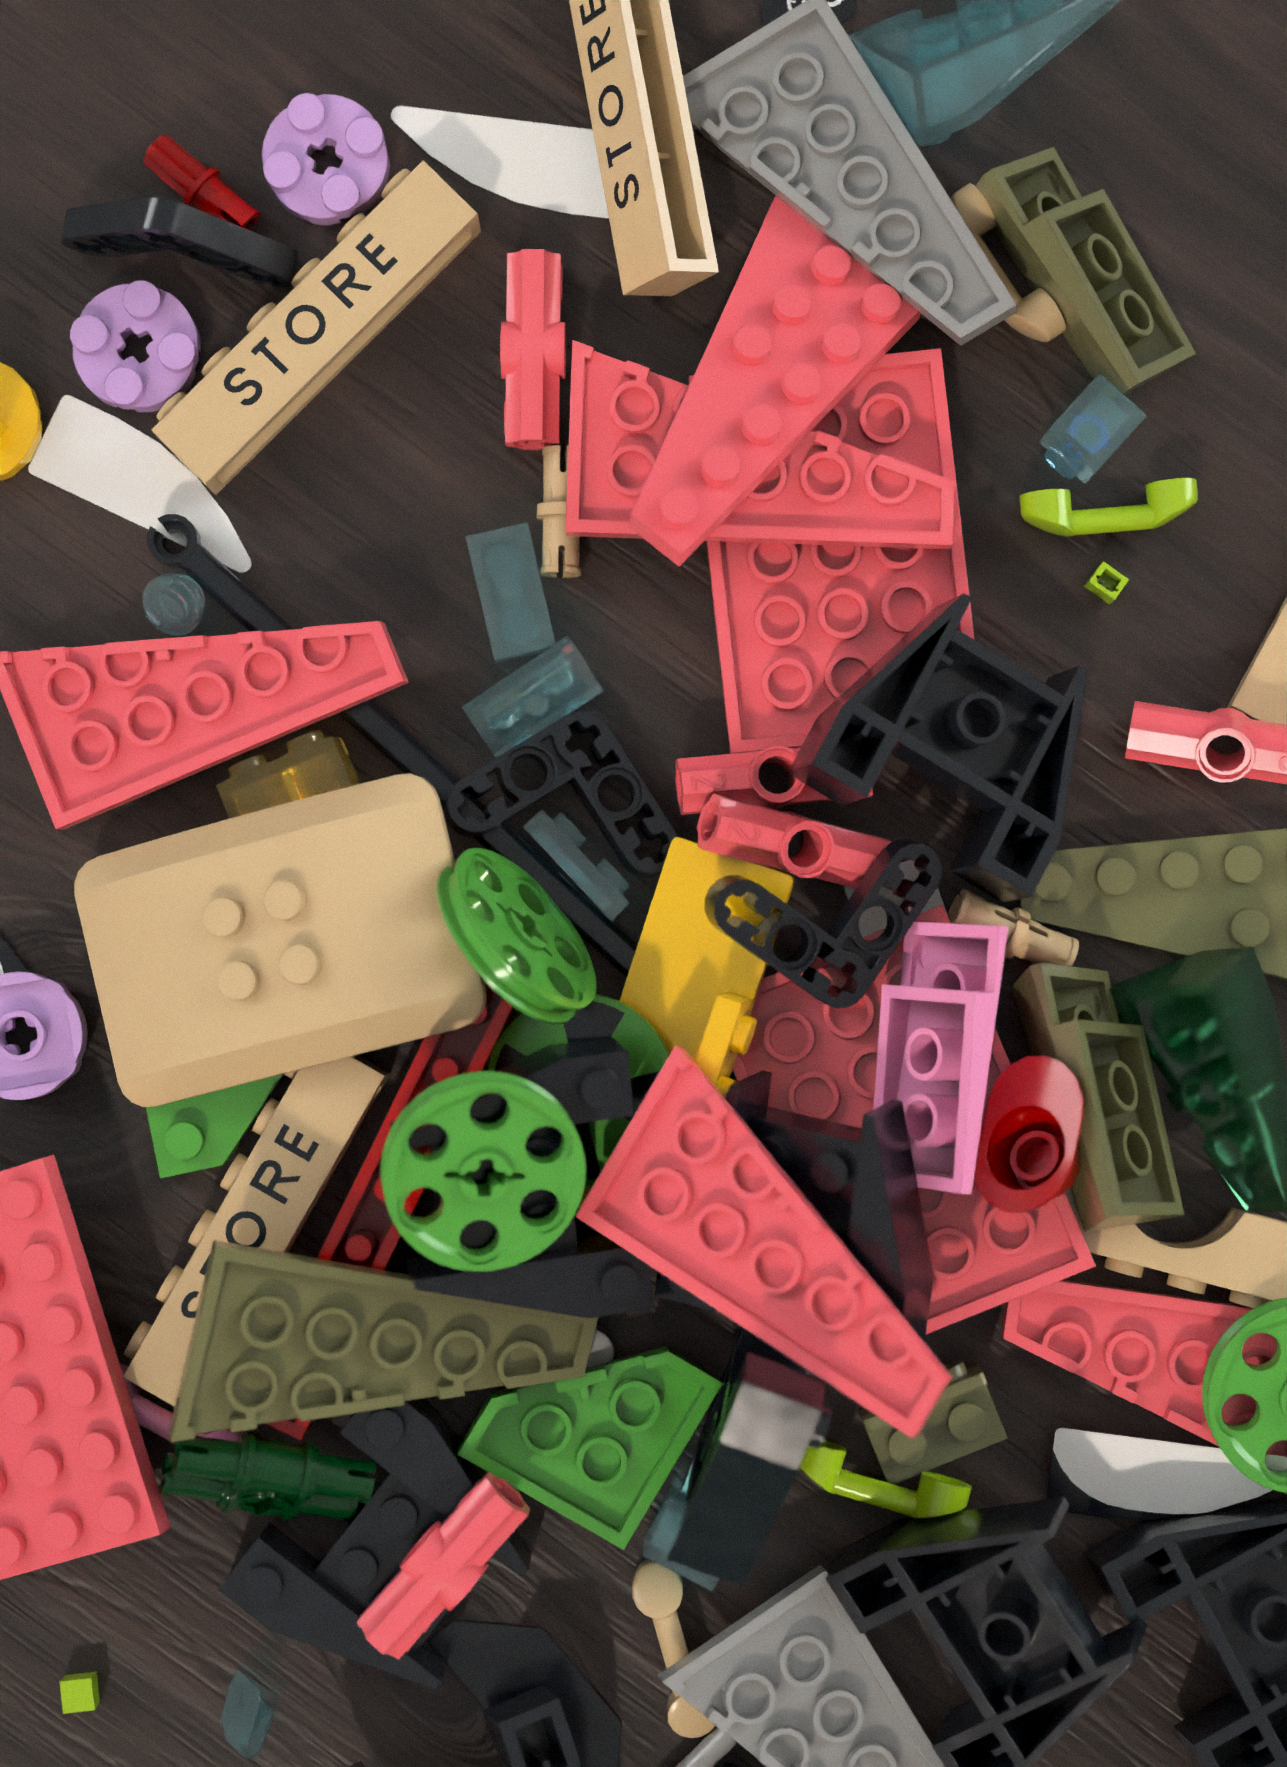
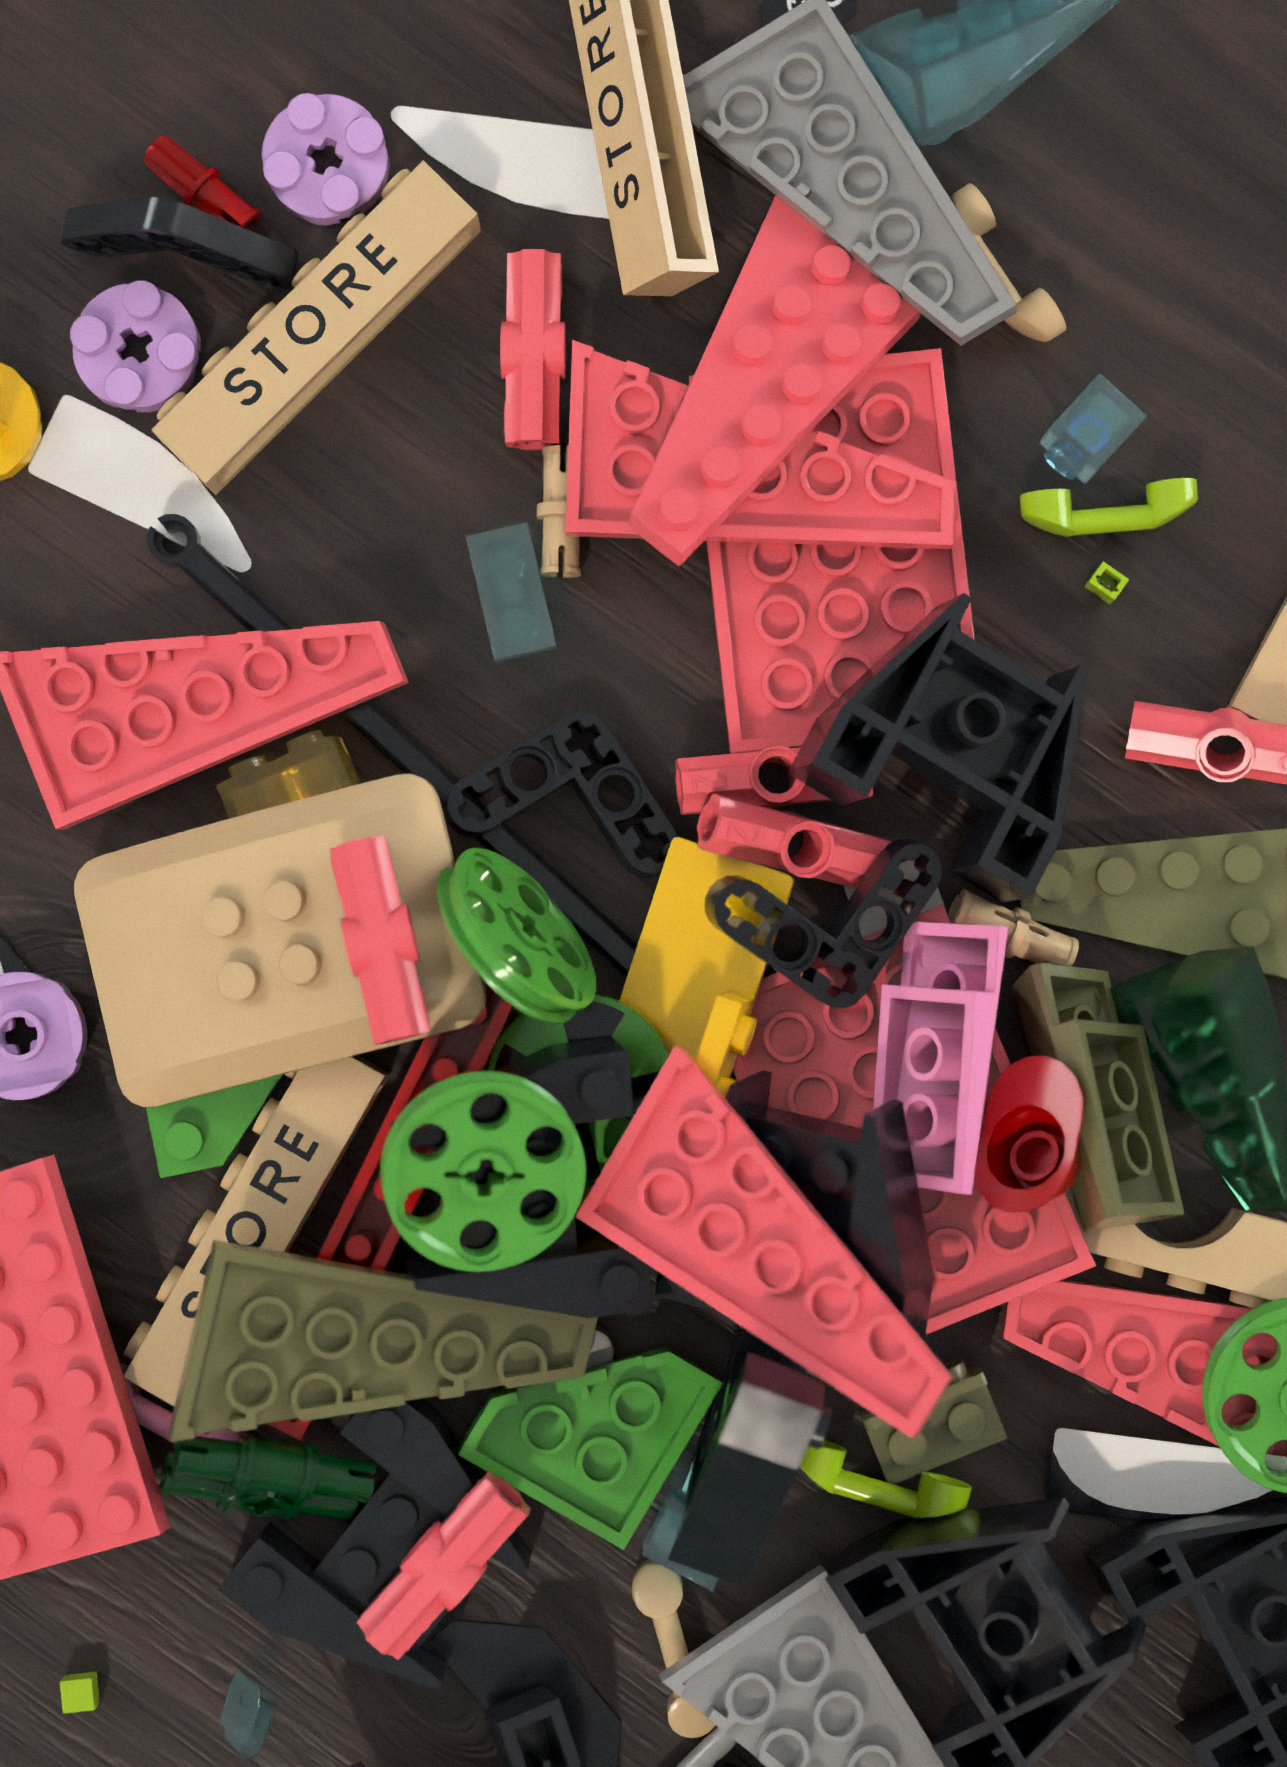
(174, 603): clear light blue plate -> none
(380, 940): none -> coral piece
(533, 697): clear light blue plate -> none
(562, 844): clear light blue plate -> none
(1088, 267): olive slope -> none

